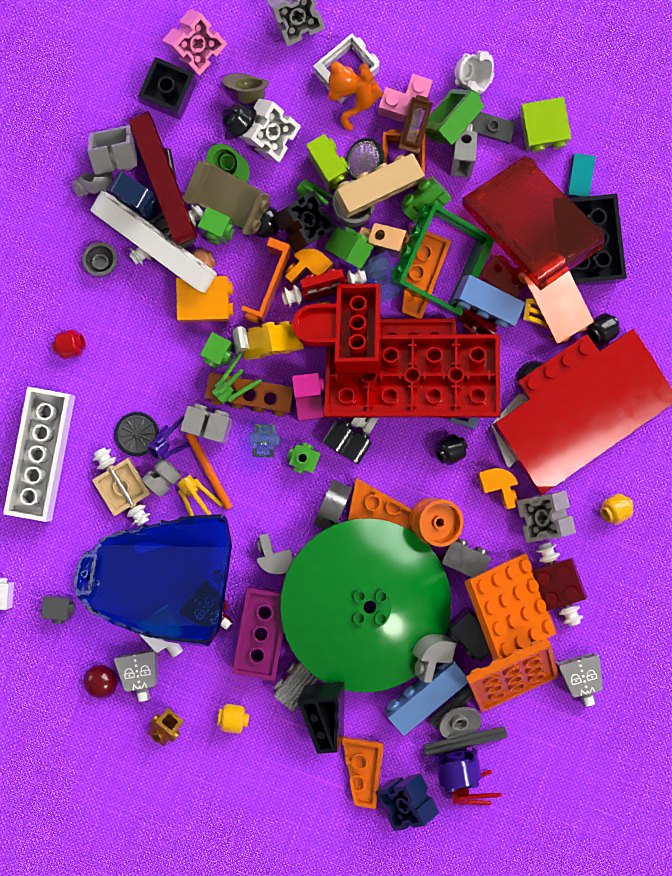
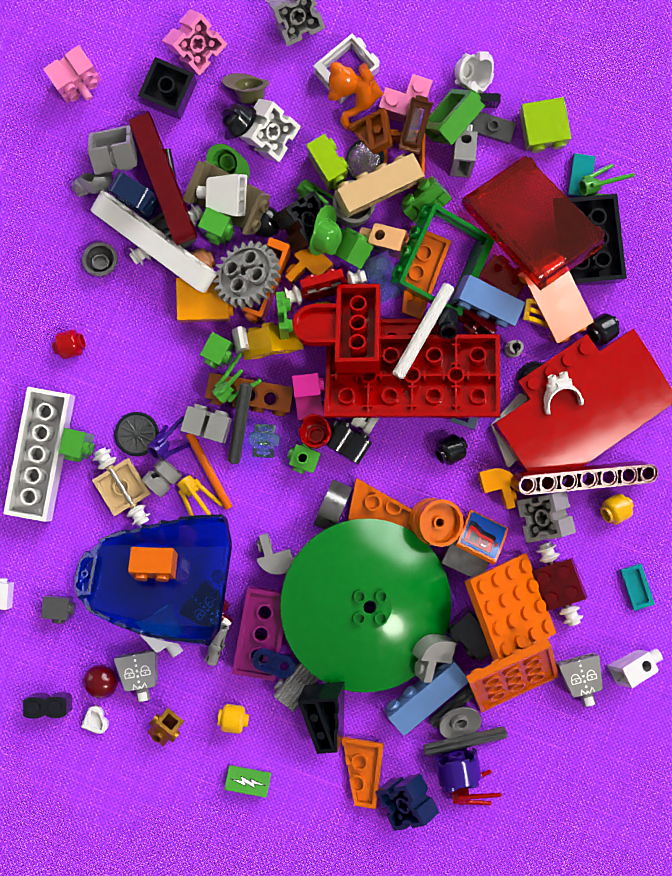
(43, 704): none -> black brick
(73, 75): none -> bright pink brick
(76, 445): none -> bright green brick
(95, 720): none -> white tile
(153, 563): none -> orange brick
(216, 646): none -> light grey pin
(225, 194): none -> white torso
(240, 422): none -> dark grey axle
(247, 274): none -> light grey gear
(247, 781): none -> bright green slope
(273, 663): none -> clear blue plate
(283, 306): none -> bright green wing
(315, 431): none -> red hair
(326, 232): none -> bright green piece
(374, 131): none -> dark orange wing
(423, 331): none -> white axle
(448, 323): none -> black brick
(482, 537): none -> slope
(490, 100): none -> black tile
(516, 345): none -> light grey pin
(556, 384): none -> white helmet
(575, 476): none -> beam
(590, 186): none -> bright green plant
(635, 667): none -> white torso
(637, 587): none -> teal tile

